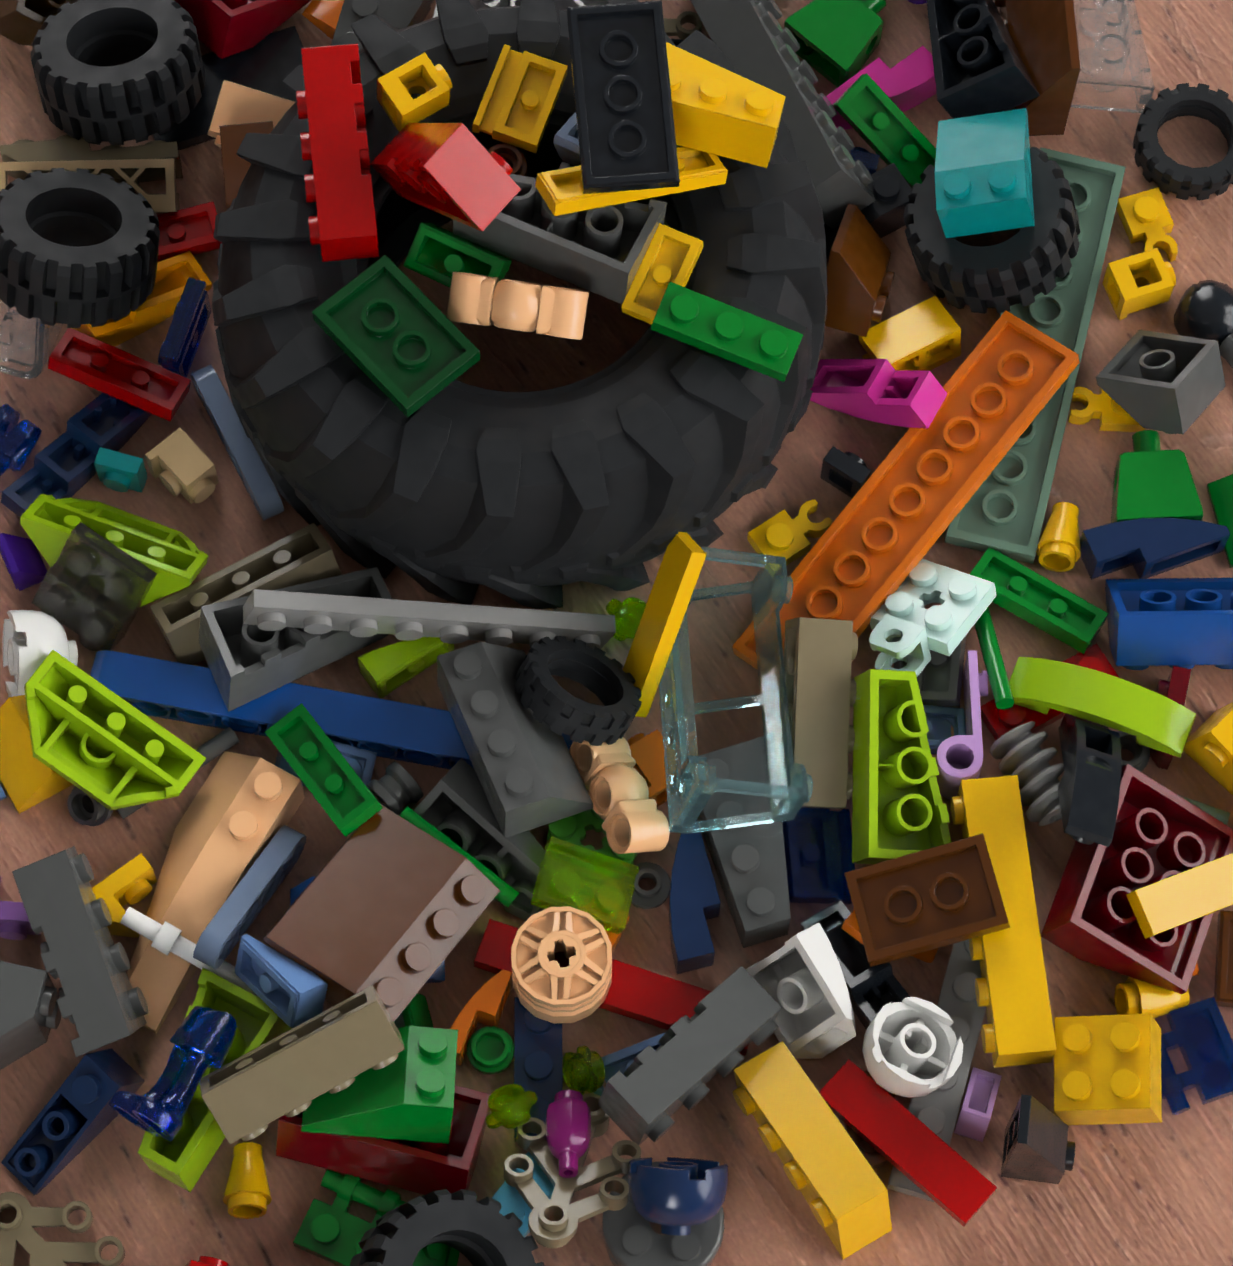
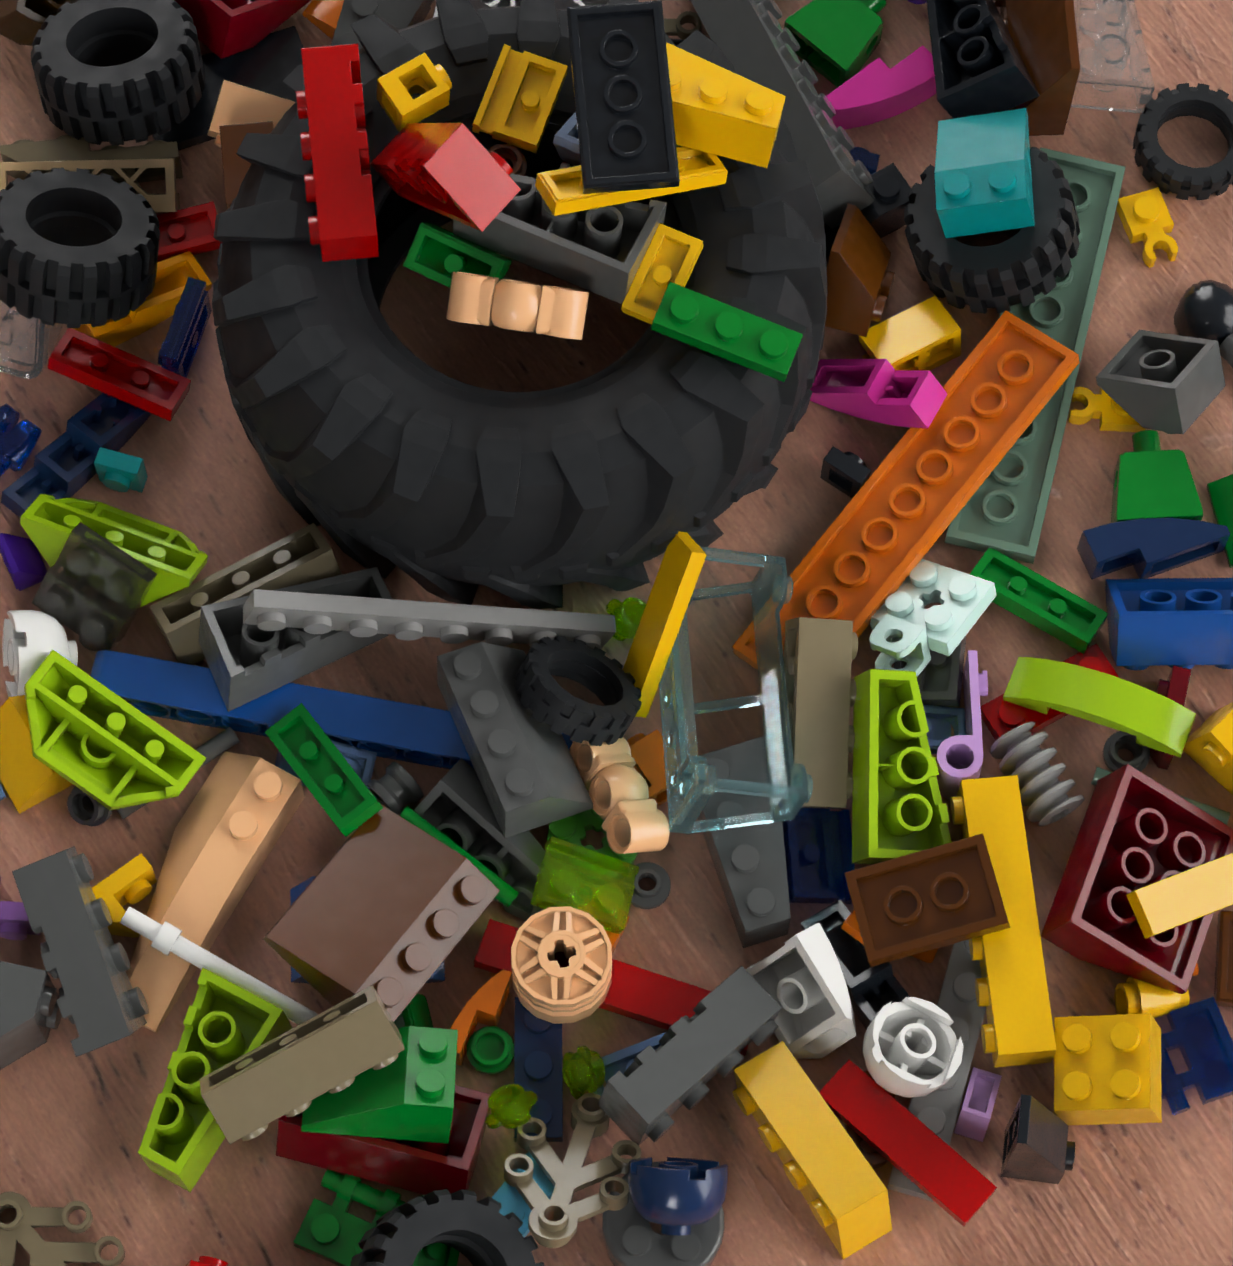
(71, 1119): dark blue slope -> none
(183, 467): tan brick -> none
(198, 1044): clear blue piece -> none
(236, 442): sand blue beam -> none
(247, 1184): yellow cone -> none
(249, 897): sand blue beam -> none
(280, 982): medium blue slope -> none
(396, 335): dark green plate -> none
(399, 662): lime slope -> none
(568, 1130): magenta plant -> none
(691, 904): dark blue slope -> none
(788, 536): yellow plate -> none
(886, 128): green plate -> none
(993, 661): green bar -> none
(1060, 540): yellow cone -> none
(1090, 780): black slope -> none
(1139, 269): yellow brick -> none

